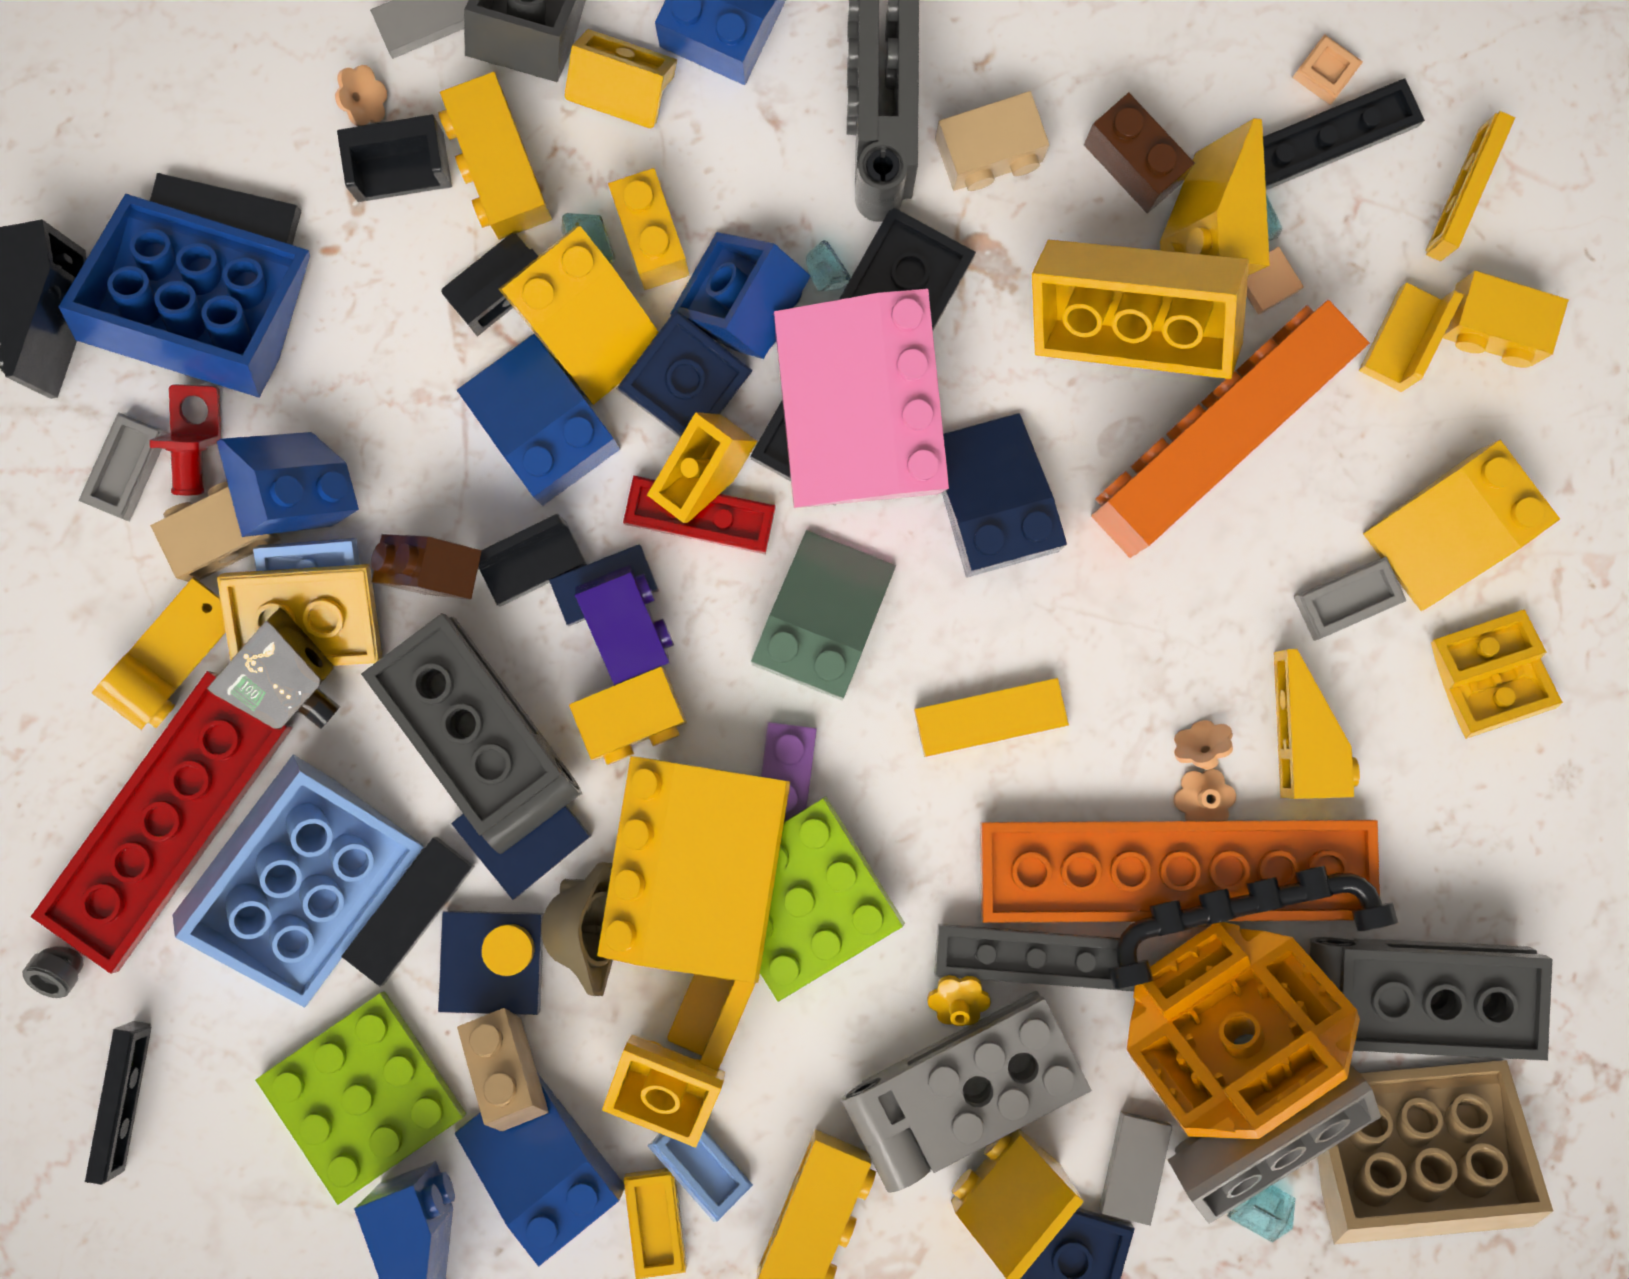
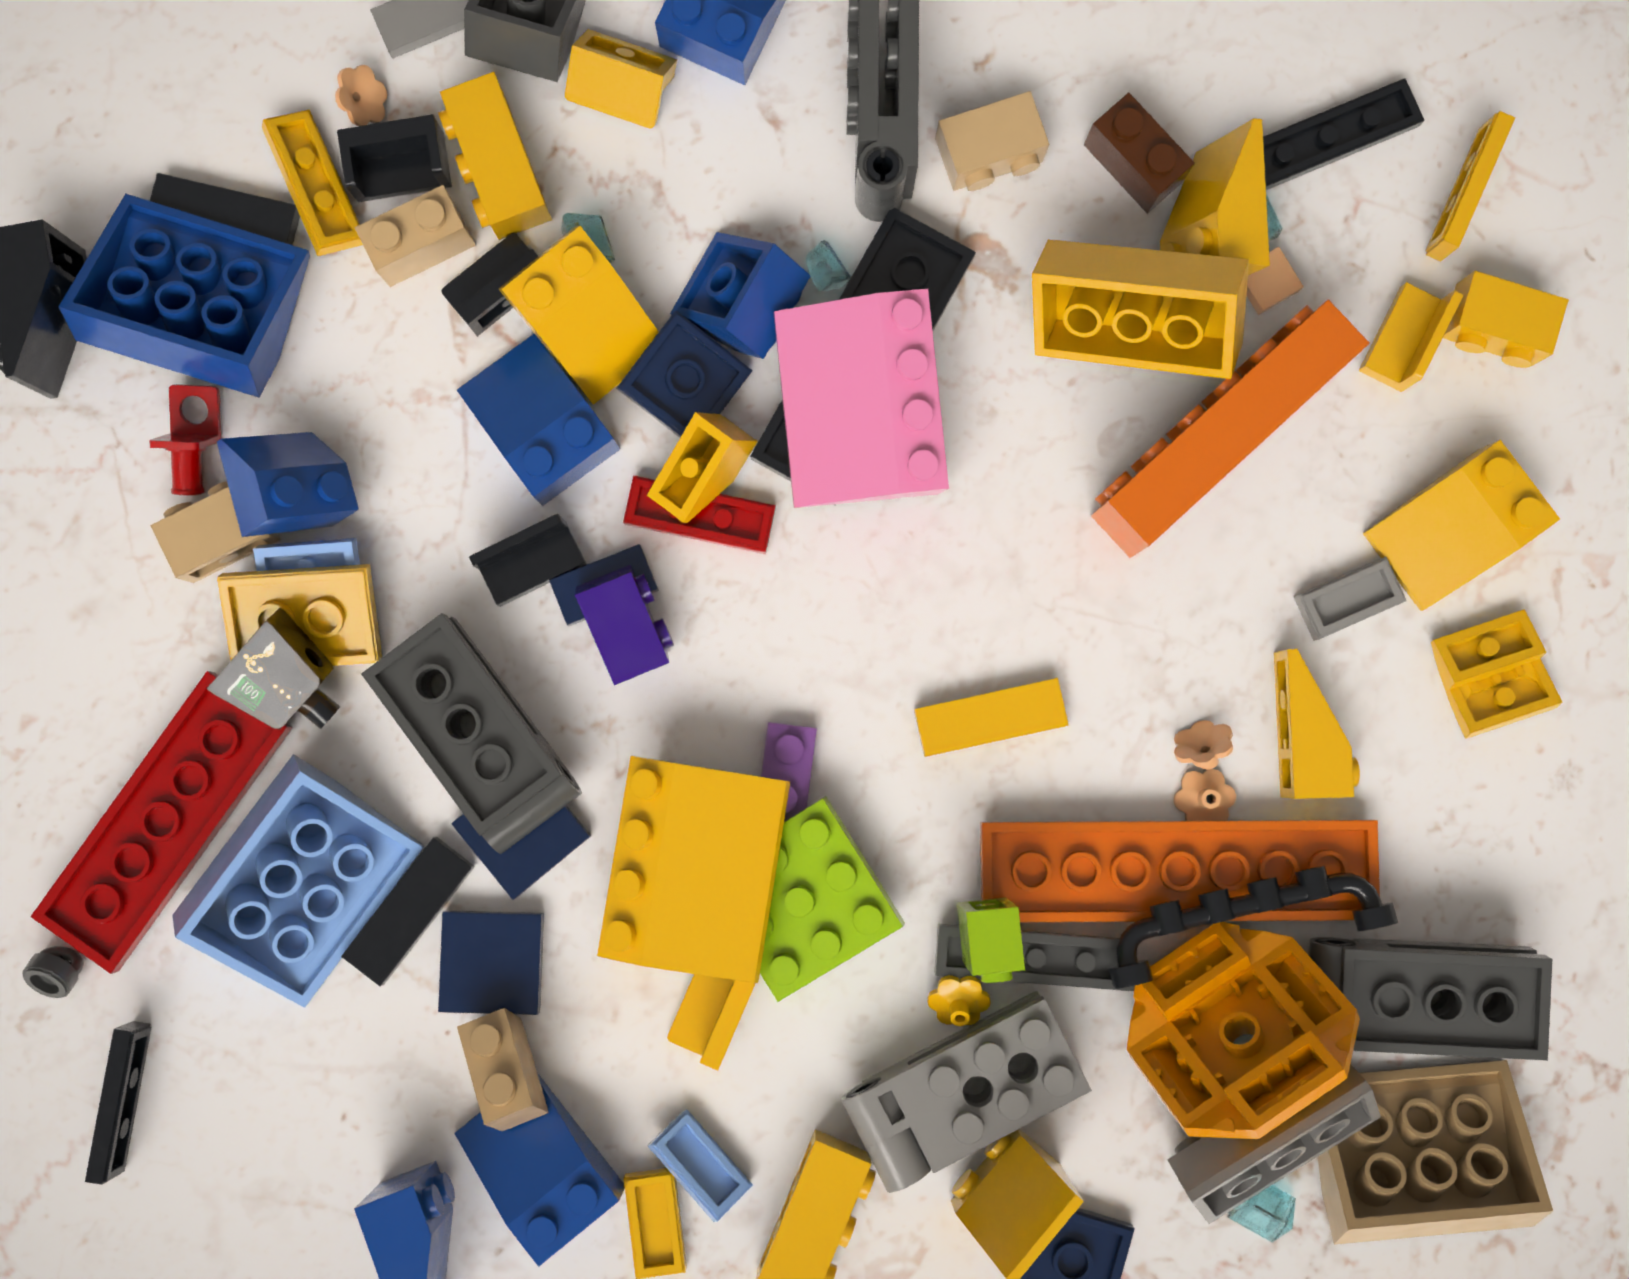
(122, 467): light grey tile -> none
(164, 657): yellow door -> none
(312, 181): none -> yellow tile
(361, 1097): lime plate -> none
(415, 236): none -> tan brick
(425, 565): reddish brown brick -> none
(508, 949): yellow tile -> none
(574, 927): dark tan hat -> none
(628, 715): yellow brick -> none
(649, 229): yellow brick -> none
(663, 1090): yellow slope -> none
(823, 615): sand green slope -> none
(991, 938): none -> lime brick
(999, 497): dark blue slope -> none
(1135, 1168): light grey tile -> none
(1327, 69): light nougat tile -> none

